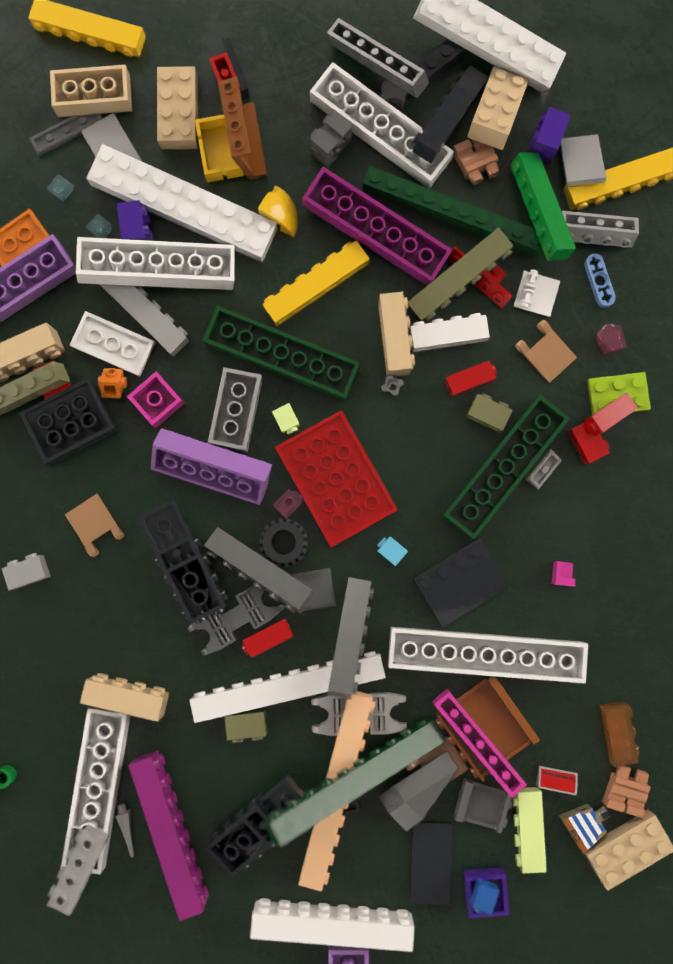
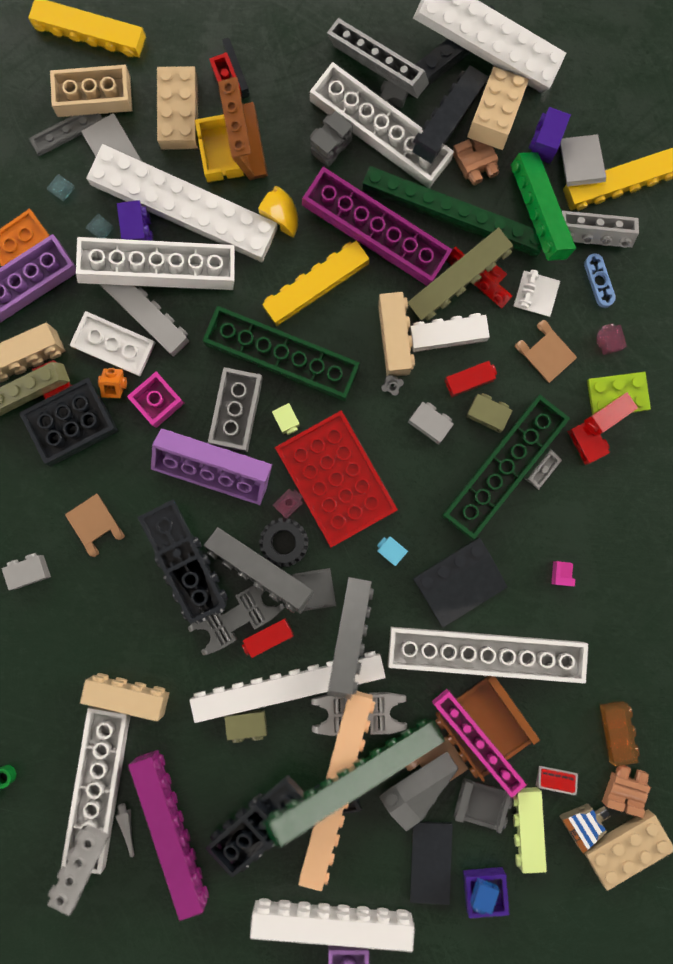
(431, 422): none -> light grey brick

